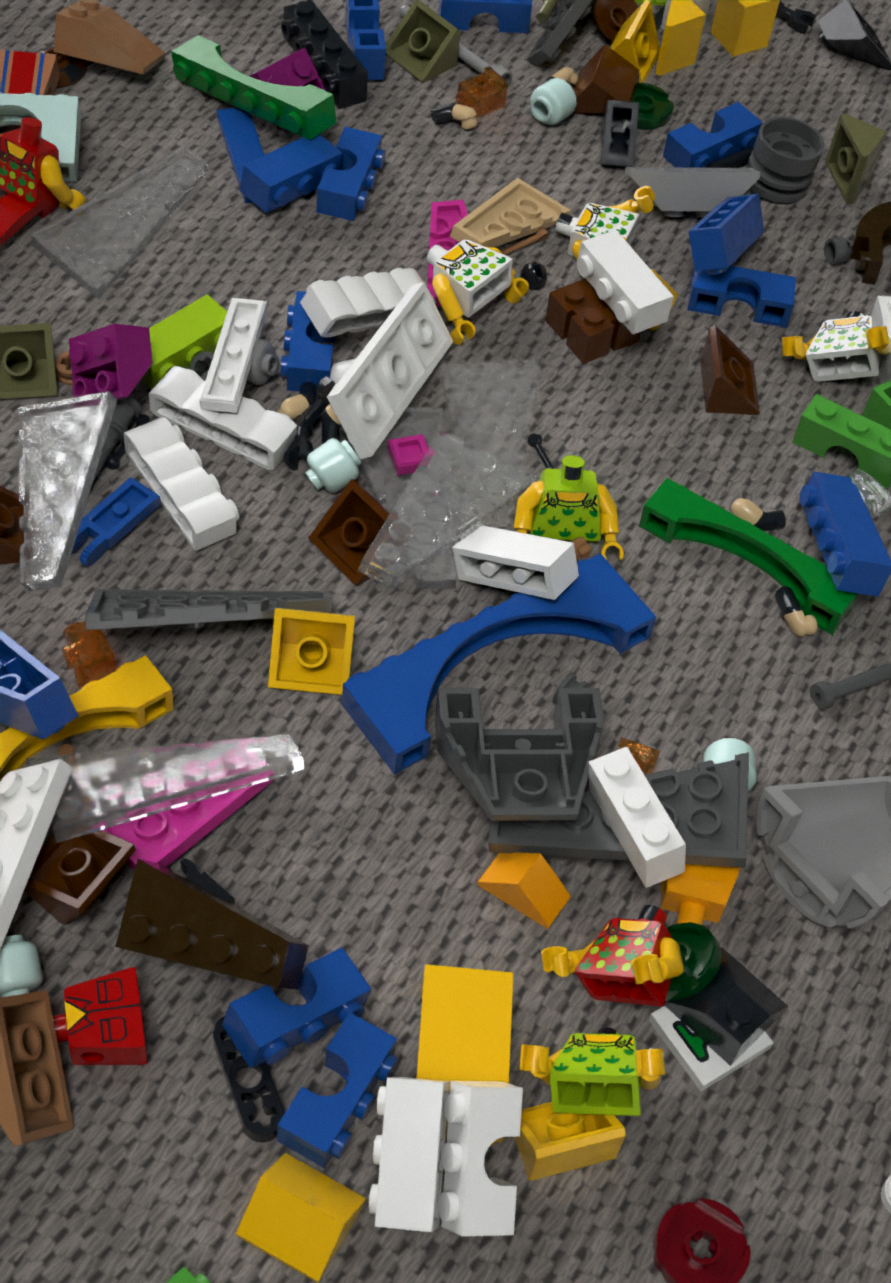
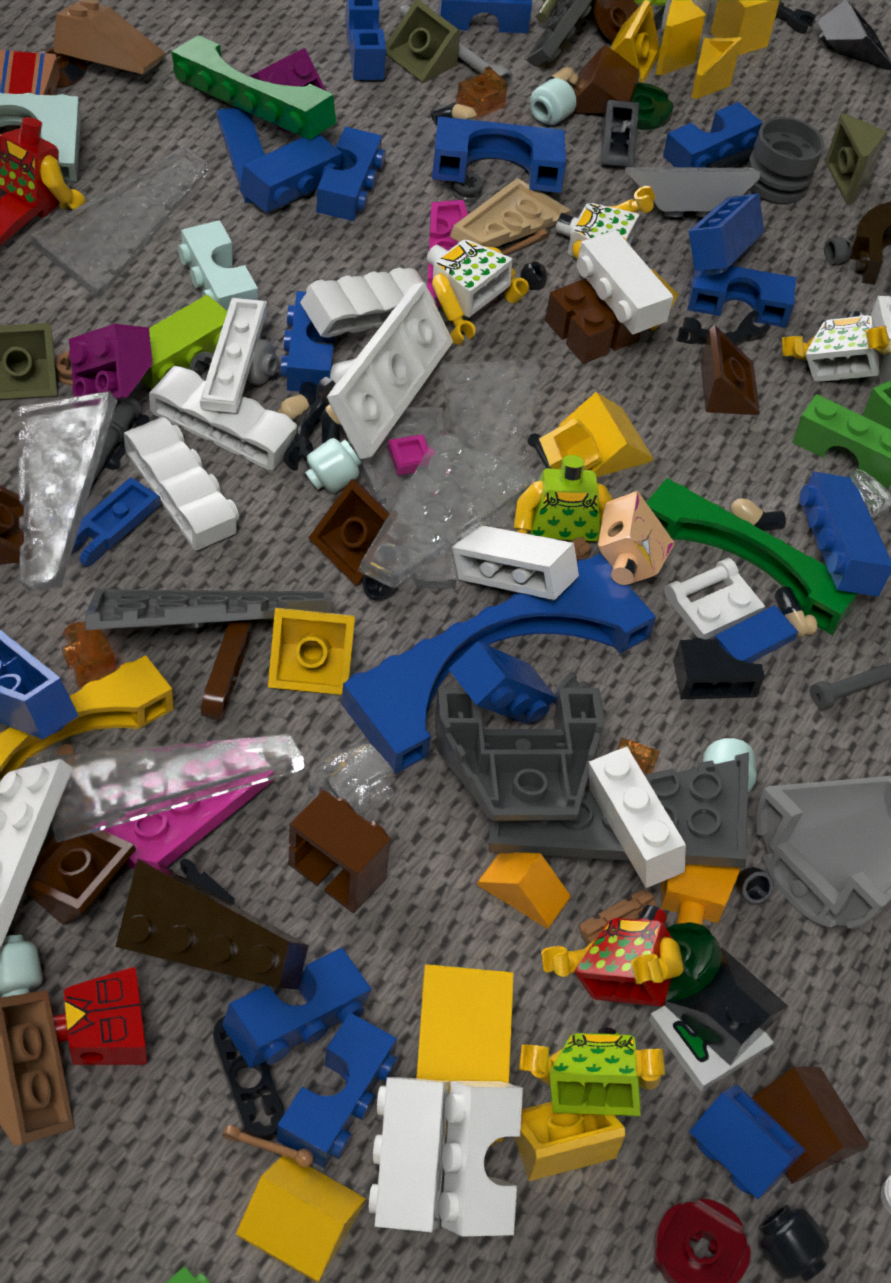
(208, 254): none -> light aqua arch
(226, 666): none -> reddish brown beam
(302, 1157): none -> medium nougat hinge
(331, 57): black brick -> none
(334, 835): none -> reddish brown piece
(355, 776): none -> clear piece
(372, 586): none -> black hinge
(468, 194): none -> dark grey bush
(502, 683): none -> blue brick
(534, 148): none -> blue arch
(570, 439): none -> yellow panel
(613, 433): none -> yellow slope
(627, 910): none -> medium nougat axle
(633, 539): none -> light nougat torso
(693, 331): none -> black piece
(710, 673): none -> black arch
(715, 65): none -> yellow slope
(717, 610): none -> white plate
(746, 1142): none -> blue brick
(756, 889): none -> black hinge
(757, 635): none -> blue tile
(793, 1243): none -> black head
(814, 1117): none -> reddish brown slope

